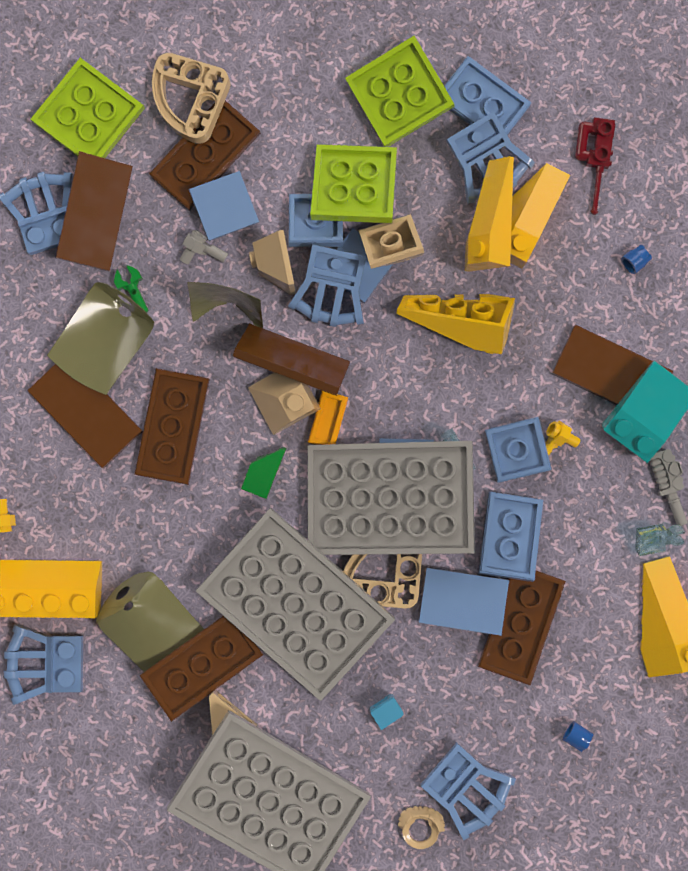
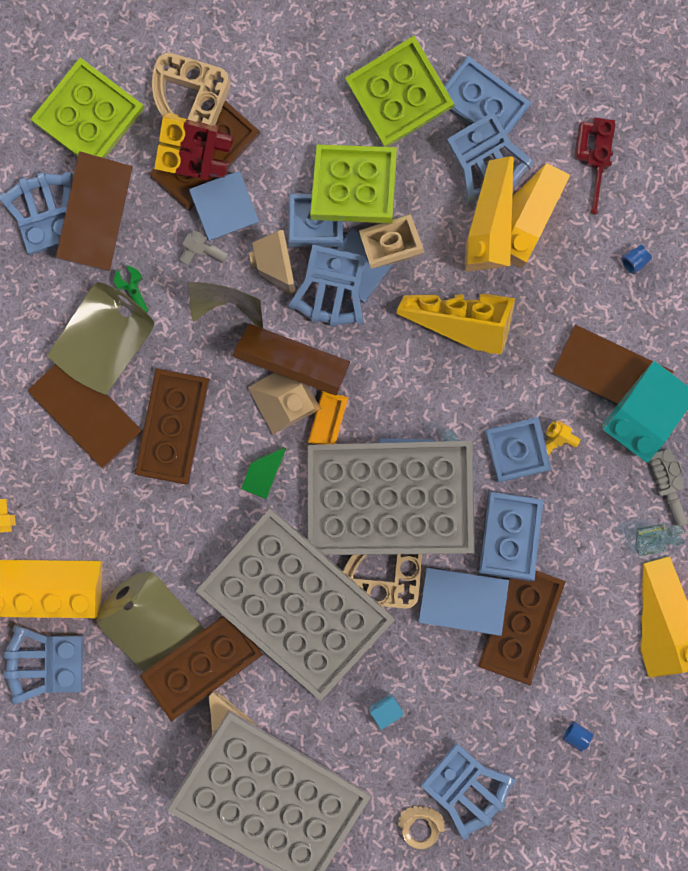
(191, 148): none -> dark red hips

